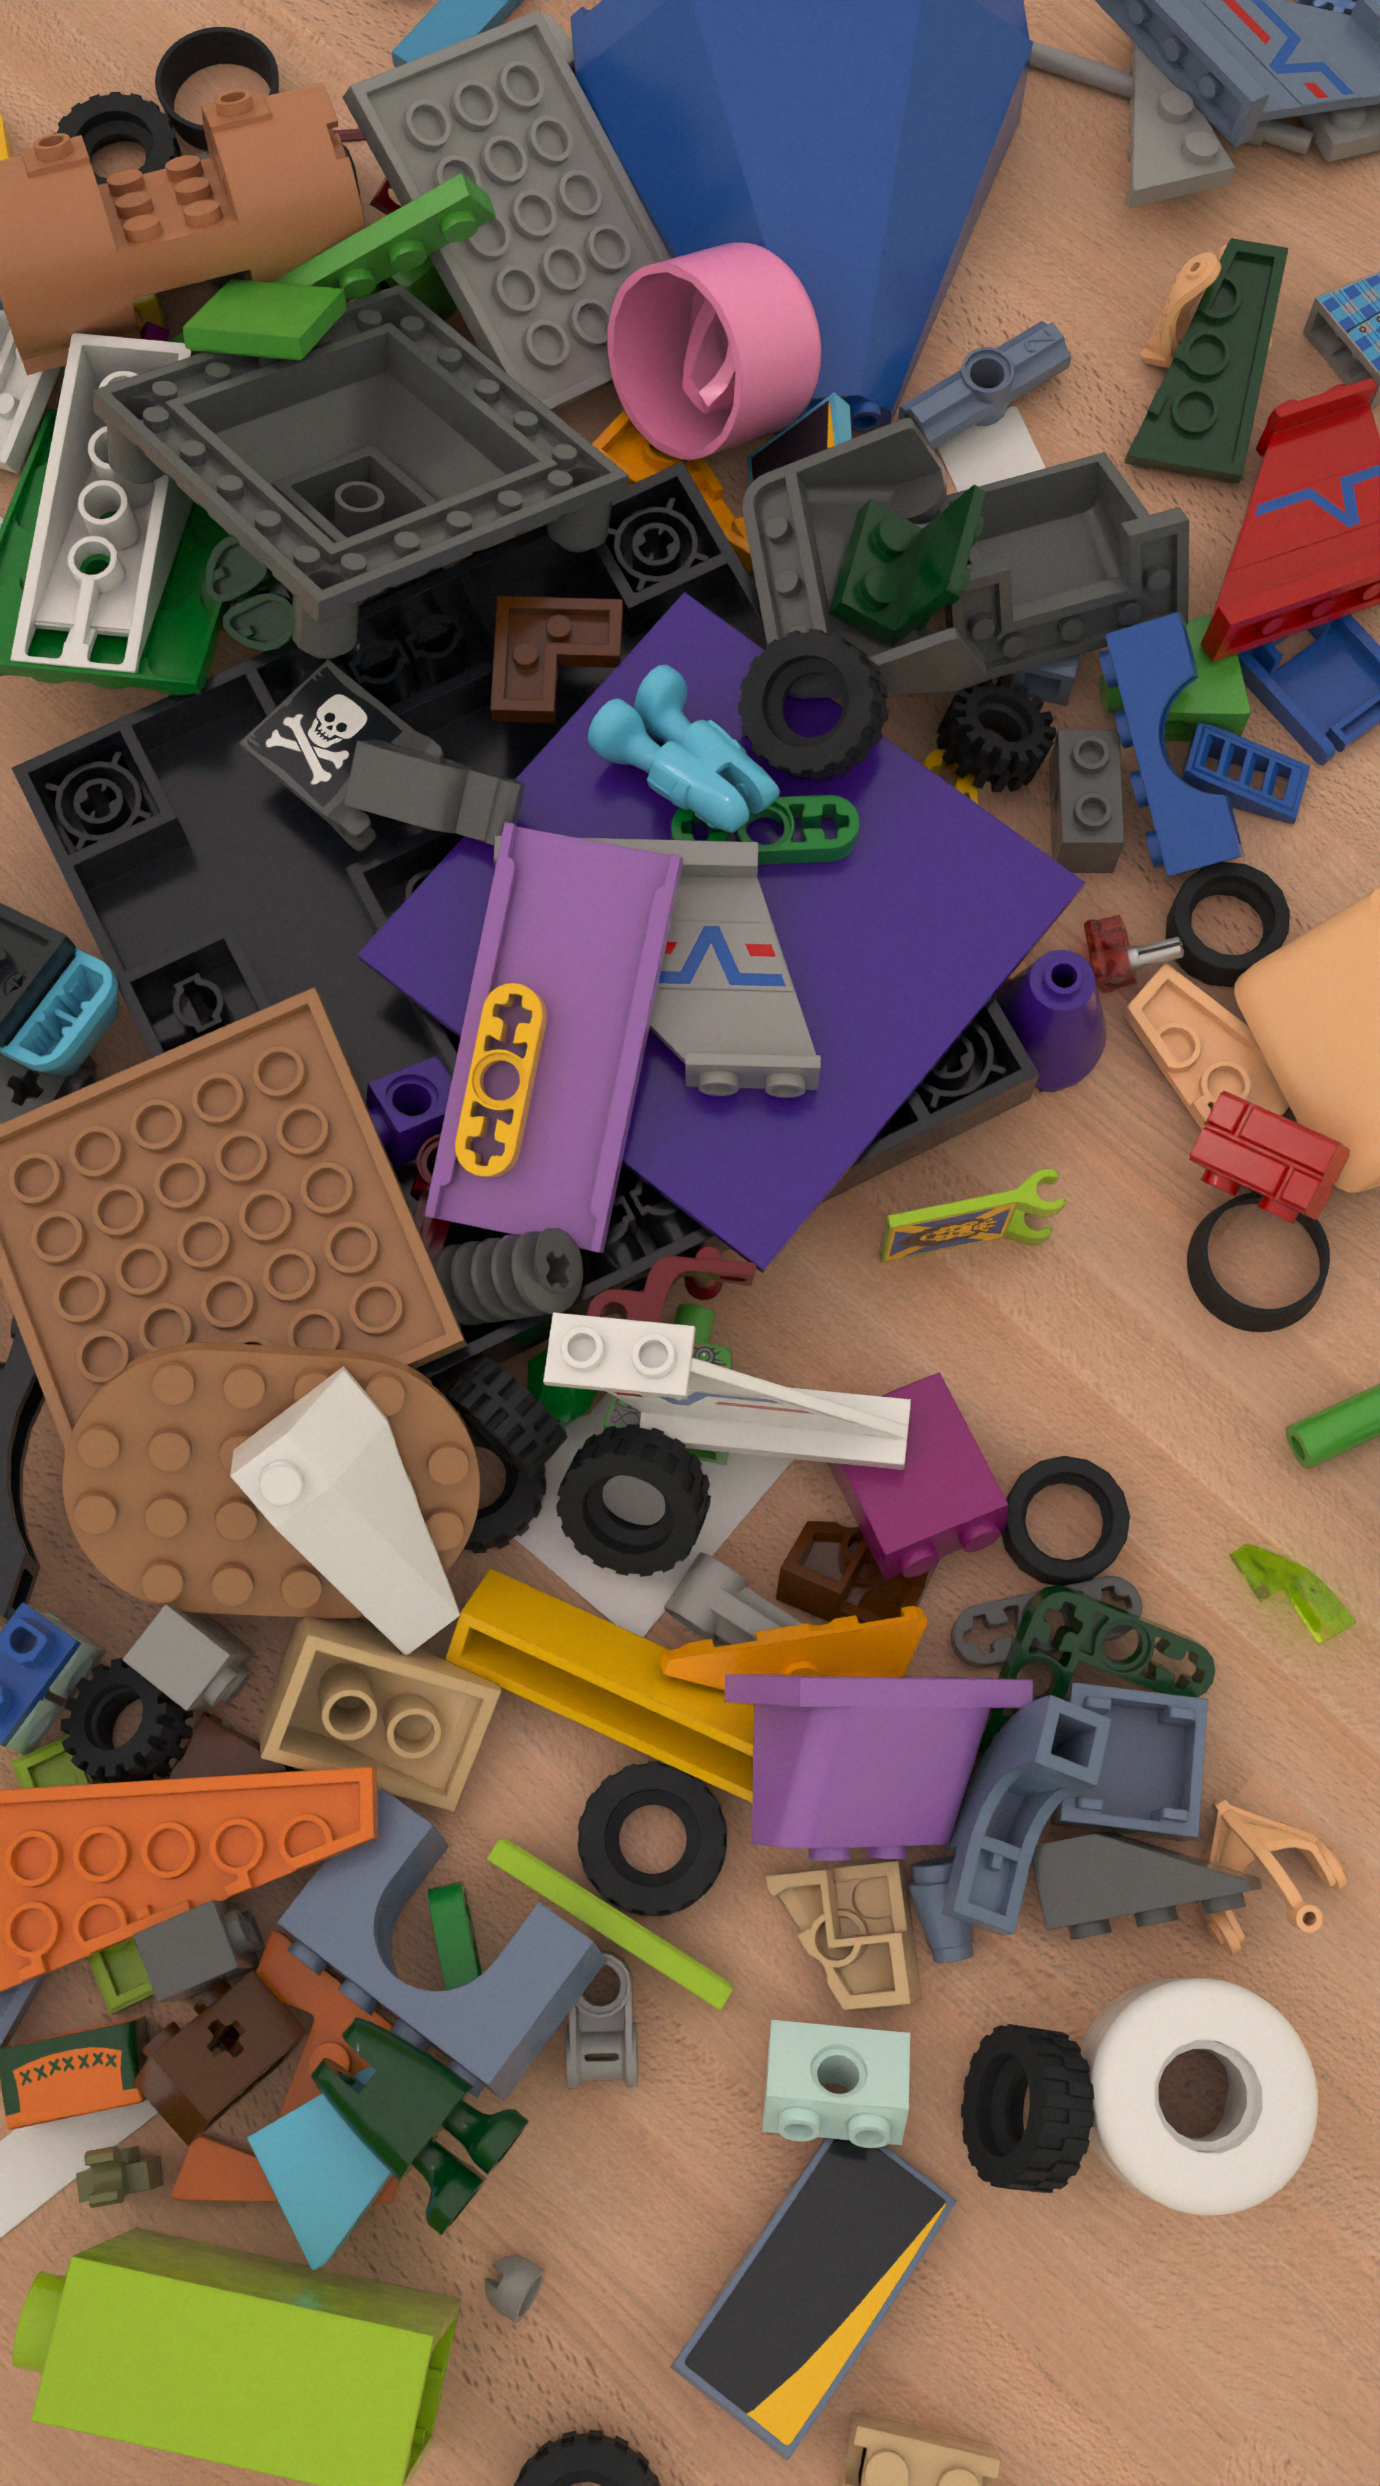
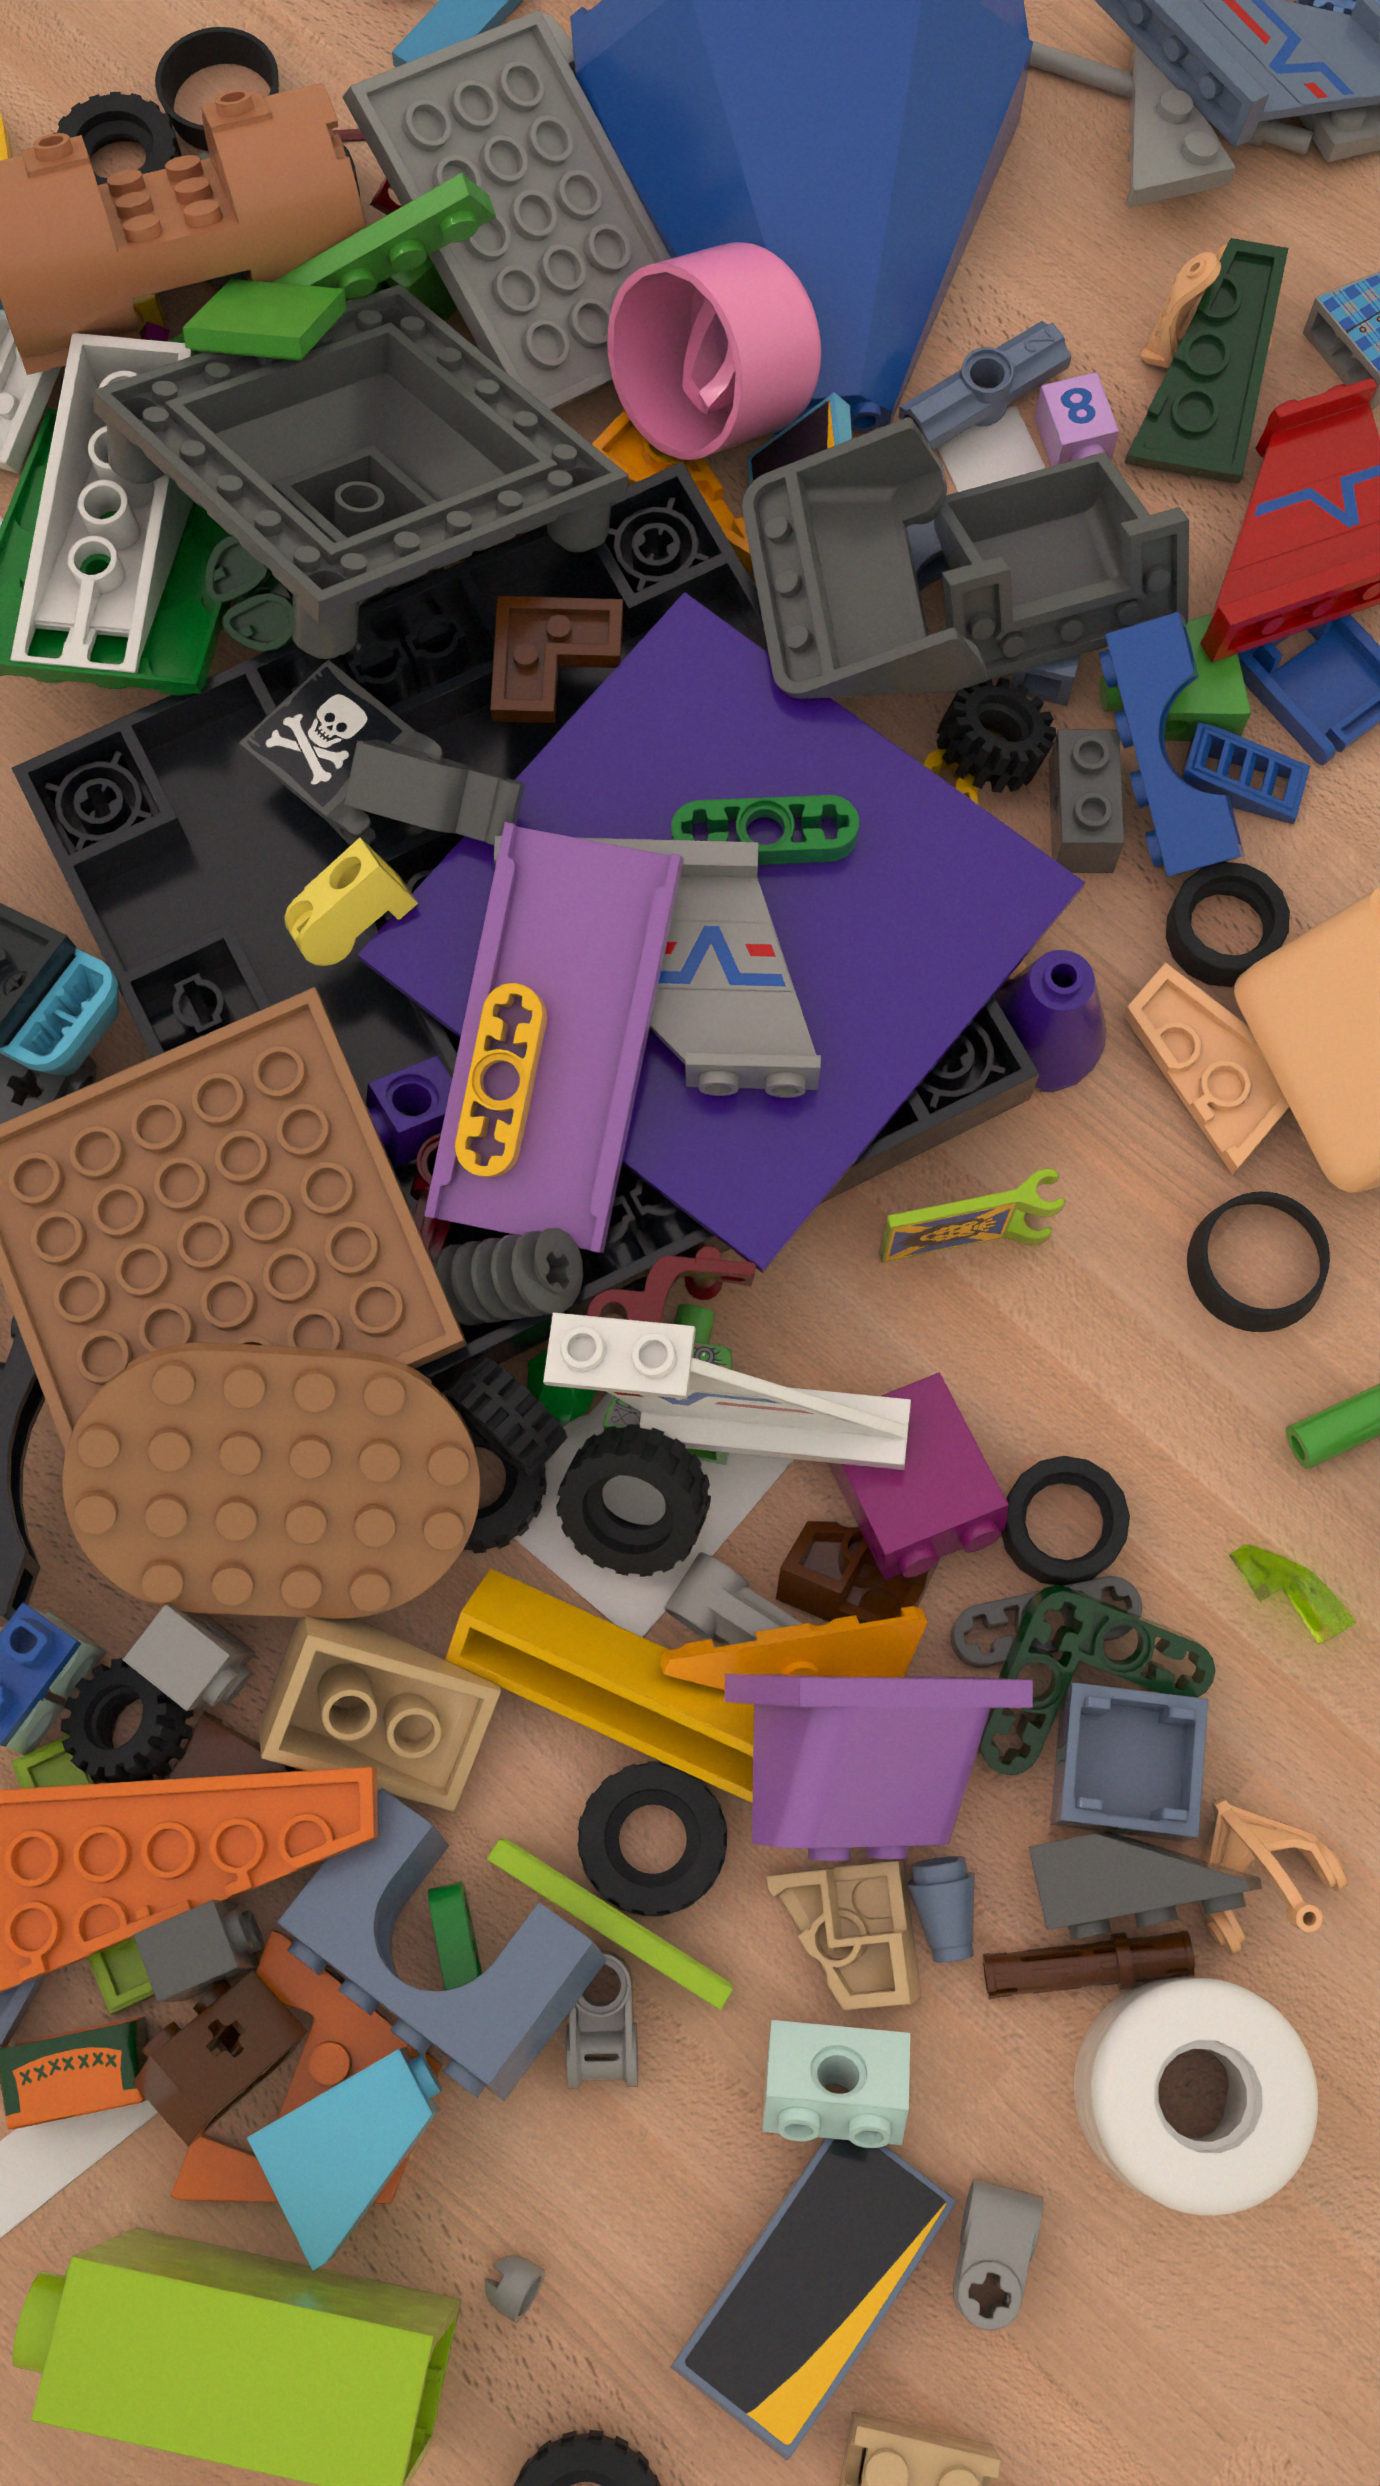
(116, 2174): olive plate -> none
(344, 1501): white wedge -> none
(345, 903): none -> light yellow leg
(407, 2108): dark green piece -> none
(697, 764): medium azure piece -> none
(767, 688): black tyre -> none
(904, 573): dark green bracket -> none
(996, 2238): none -> light grey piece
(1017, 1785): sand blue arch -> none
(1058, 2110): black tyre -> none
(1075, 419): none -> lavender brick
(1091, 1964): none -> reddish brown pin
(1114, 958): clear red piece -> none
(1268, 1156): red brick -> none

